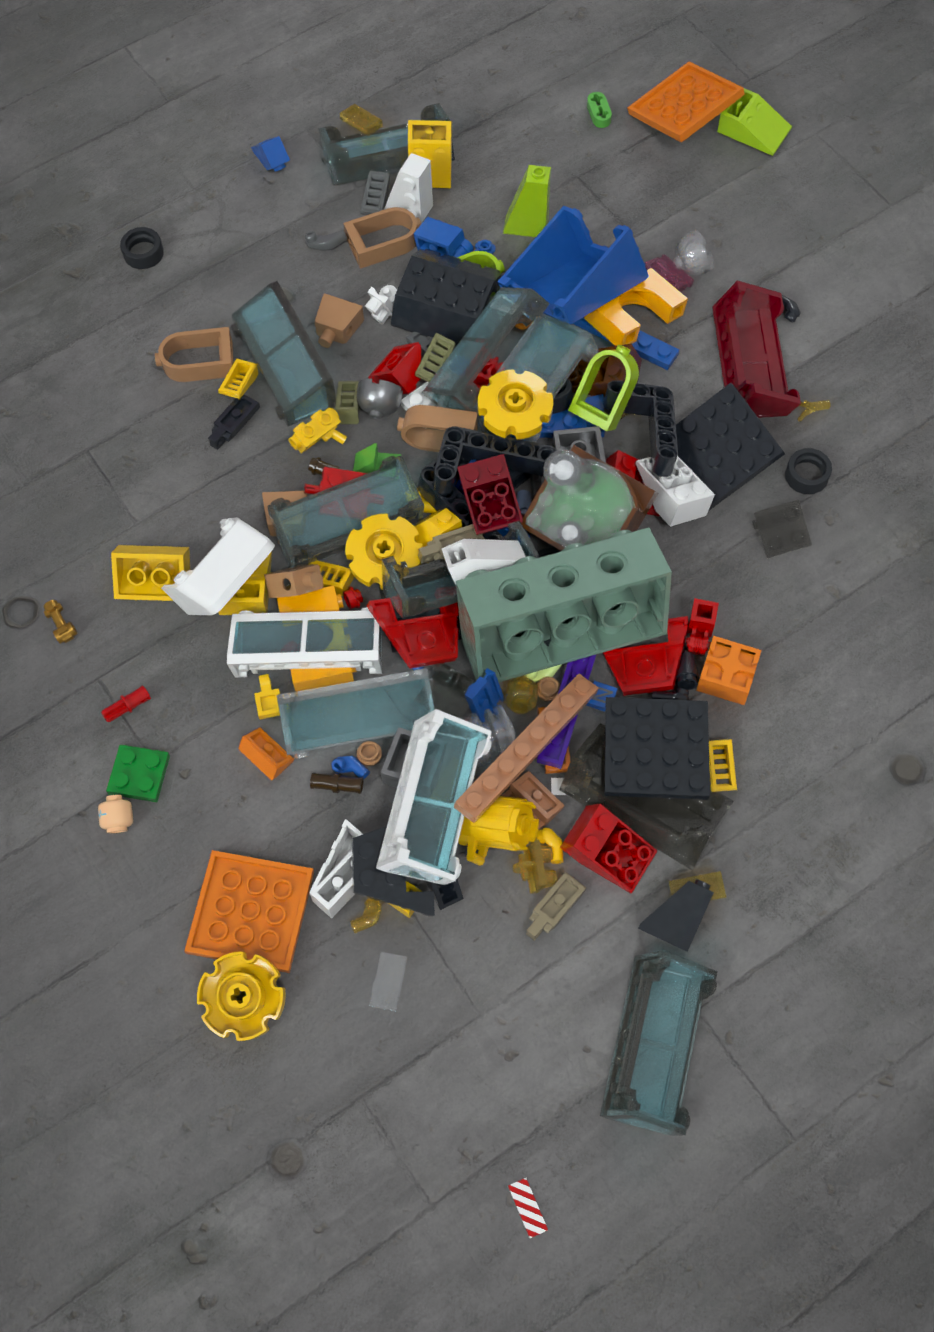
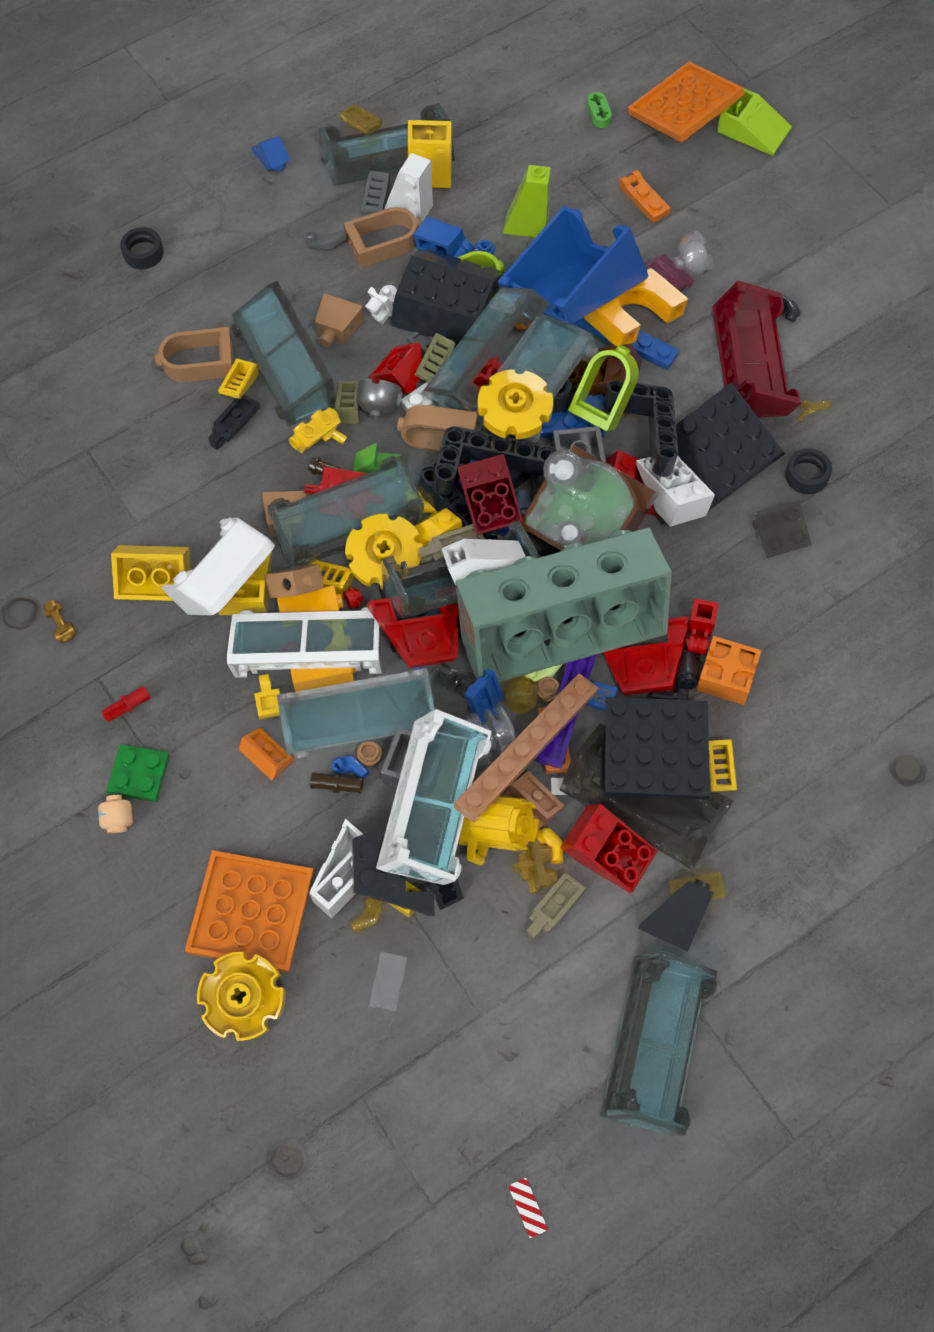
(644, 196): none -> orange plate

